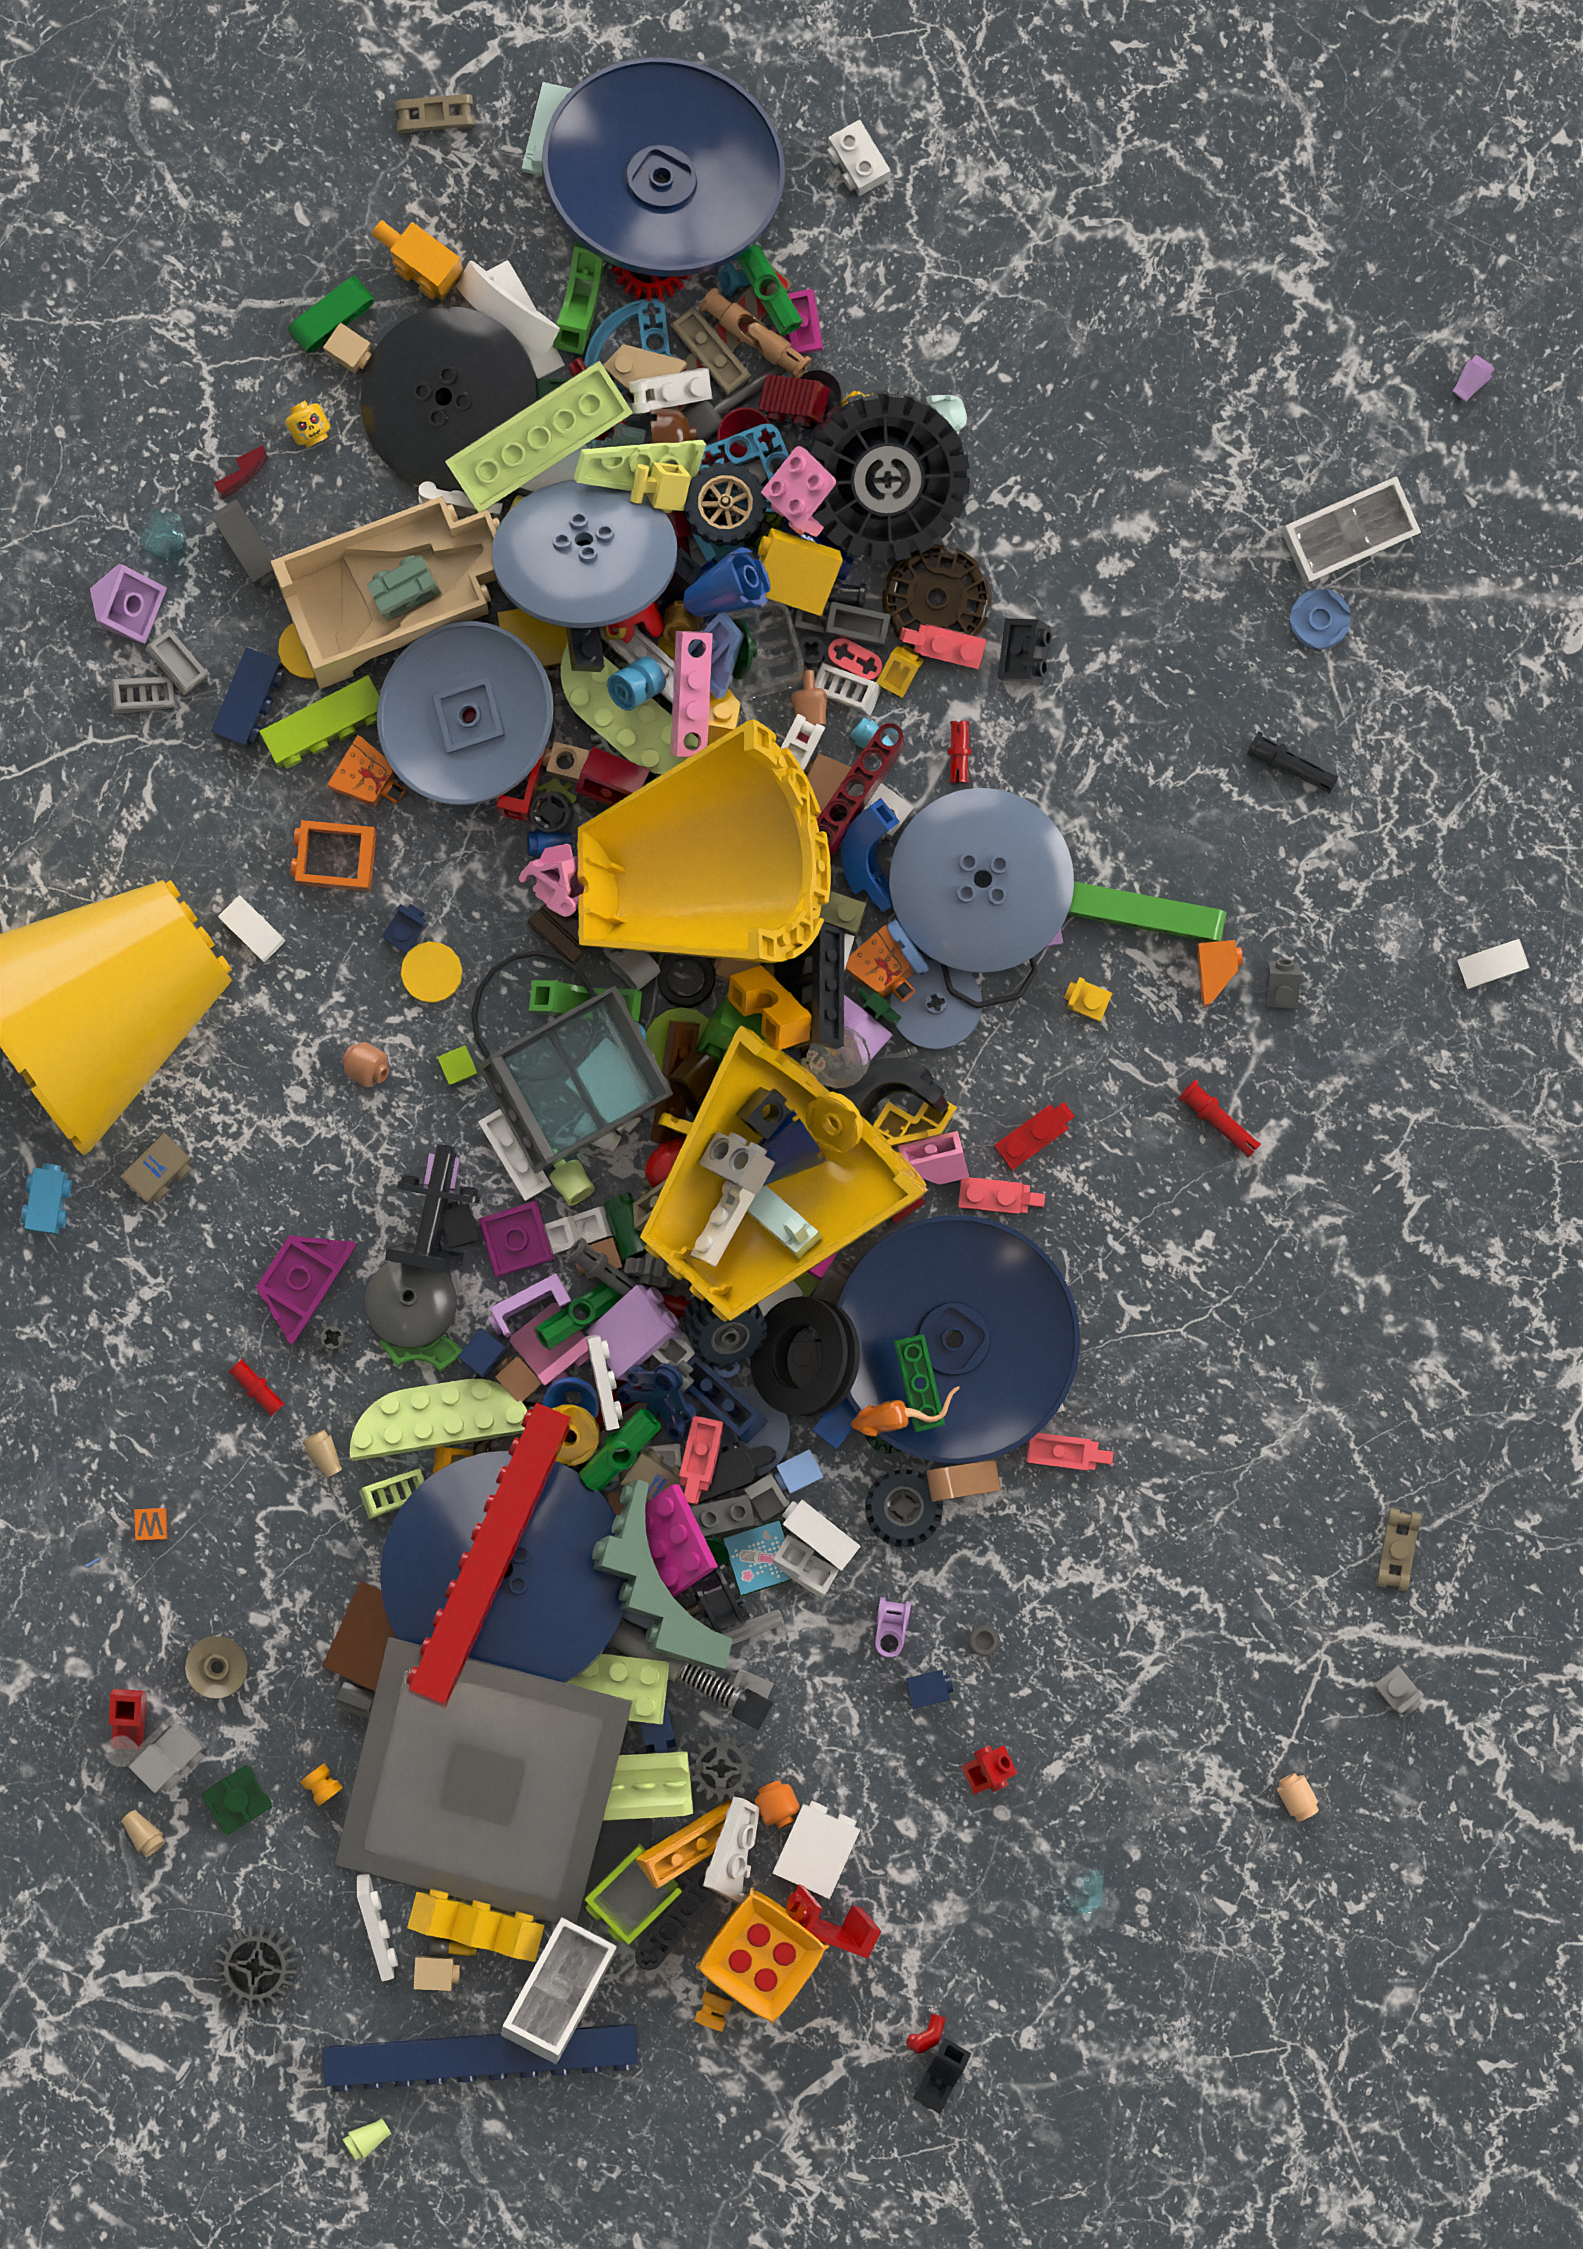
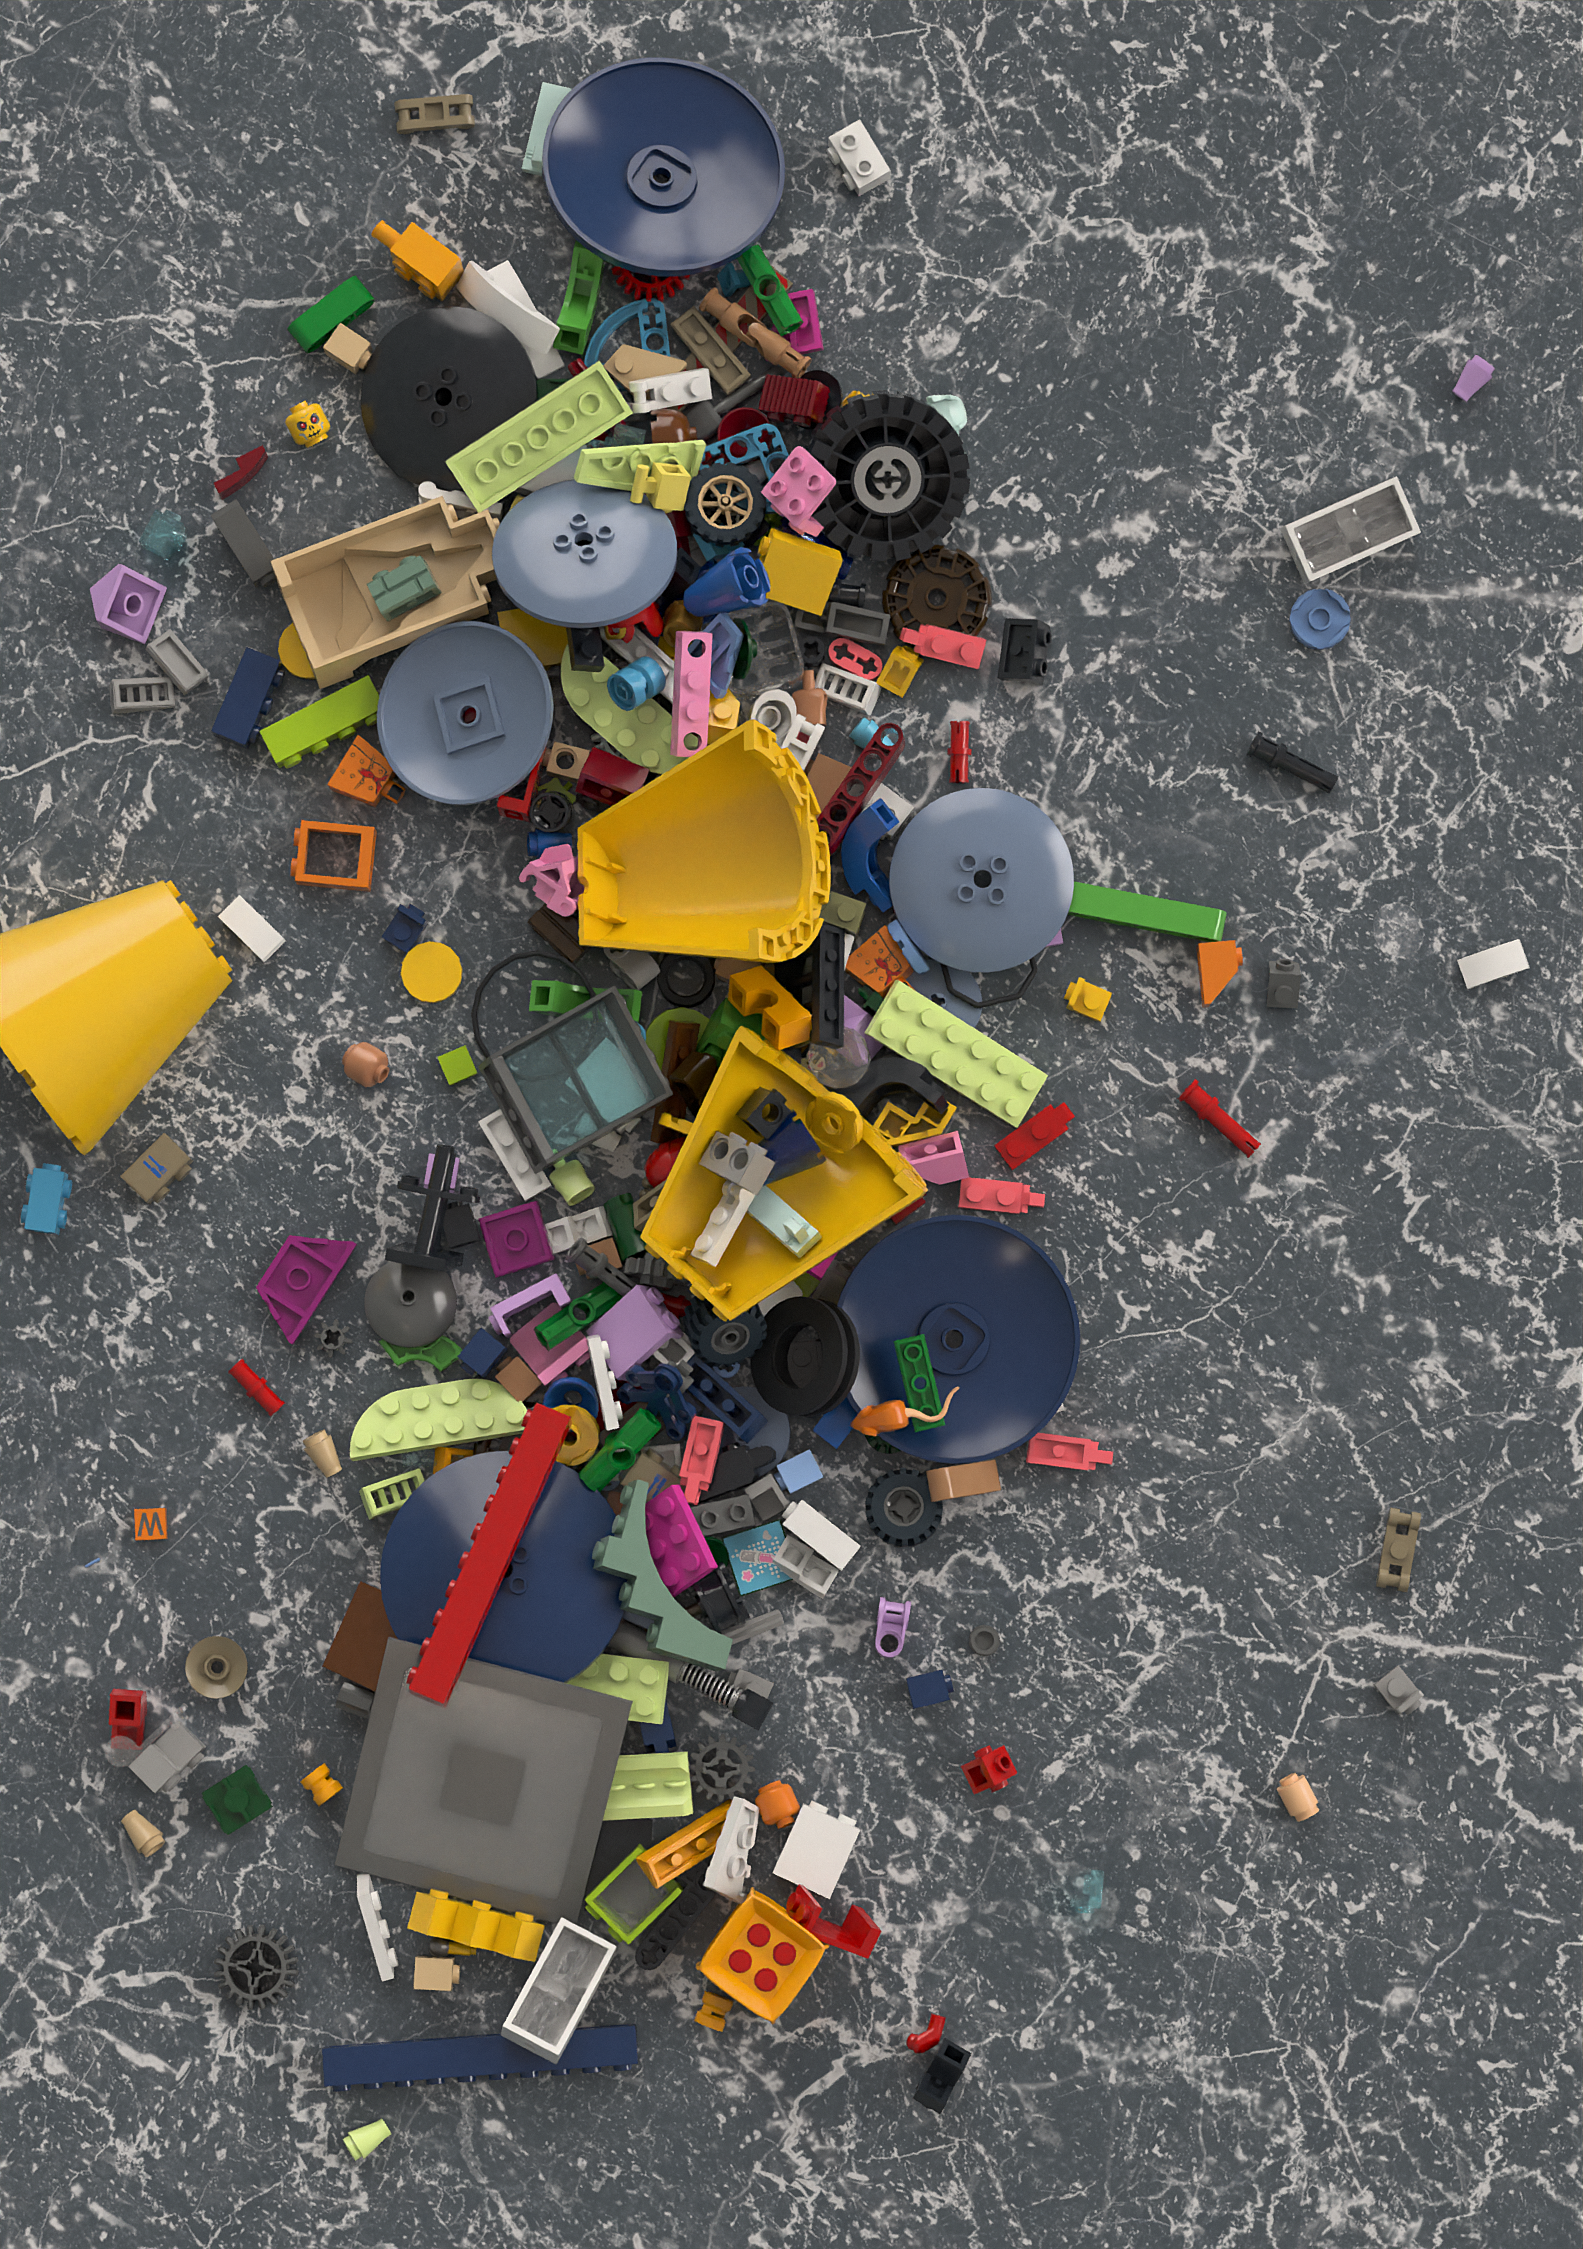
(775, 711): none -> white piece
(956, 1053): none -> yellowish green plate

